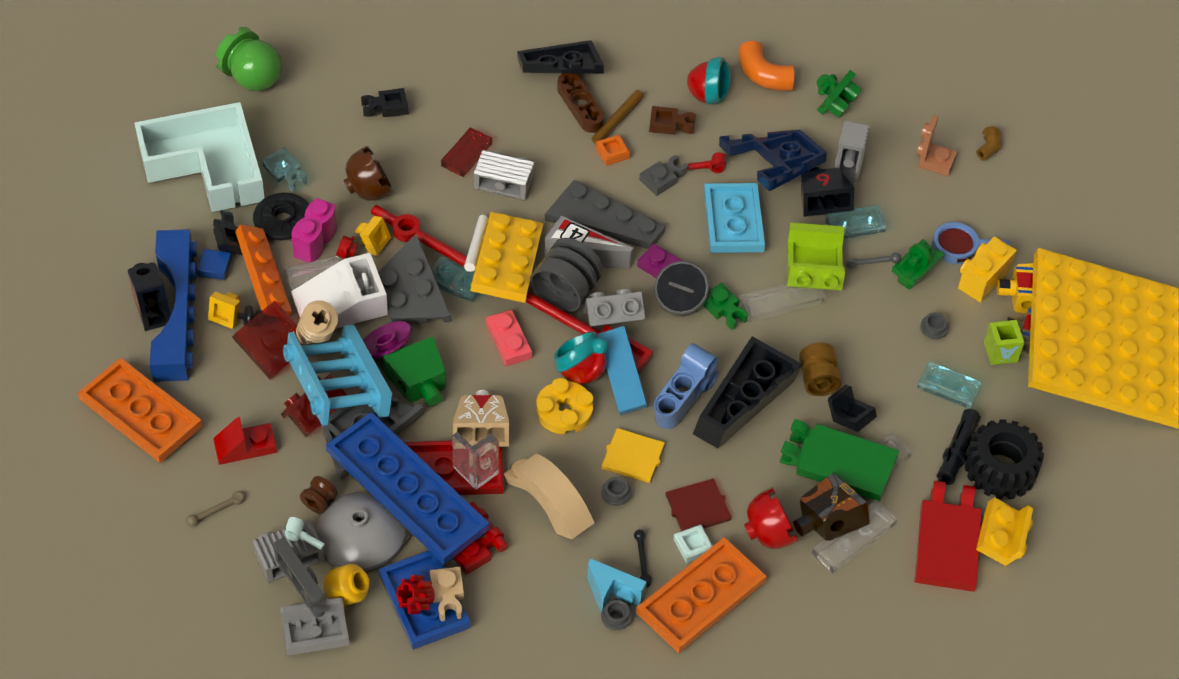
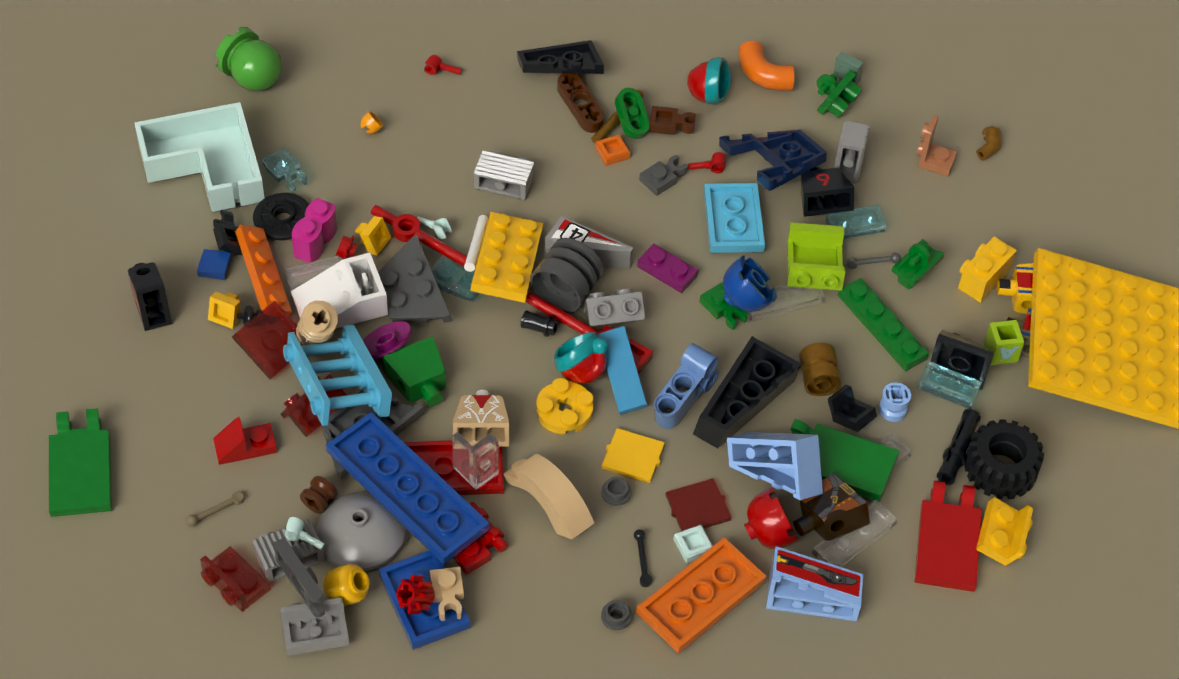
(79, 467): none -> green tile
(140, 410): orange plate -> none
(170, 348): blue arch -> none
(234, 578): none -> clear red bracket
(366, 176): reddish brown cylinder -> none
(372, 122): none -> light orange hinge
(389, 102): black plate -> none
(434, 63): none -> red hand
(439, 226): none -> light aqua hand
(466, 152): clear red tile -> none
(508, 338): coral plate -> none
(539, 323): none -> black pin
(605, 216): dark grey wing -> none
(609, 581): medium azure slope -> none
(634, 114): none -> green plate
(681, 288): black tile -> none
(747, 286): none -> blue cylinder
(779, 458): none -> light blue wedge
(813, 587): none -> light blue wedge
(844, 64): none -> sand green plate
(883, 324): none -> green plate
(894, 402): none -> light blue wheel
(934, 326): dark grey plate -> none
(957, 242): piece -> none
(962, 356): none -> black slope

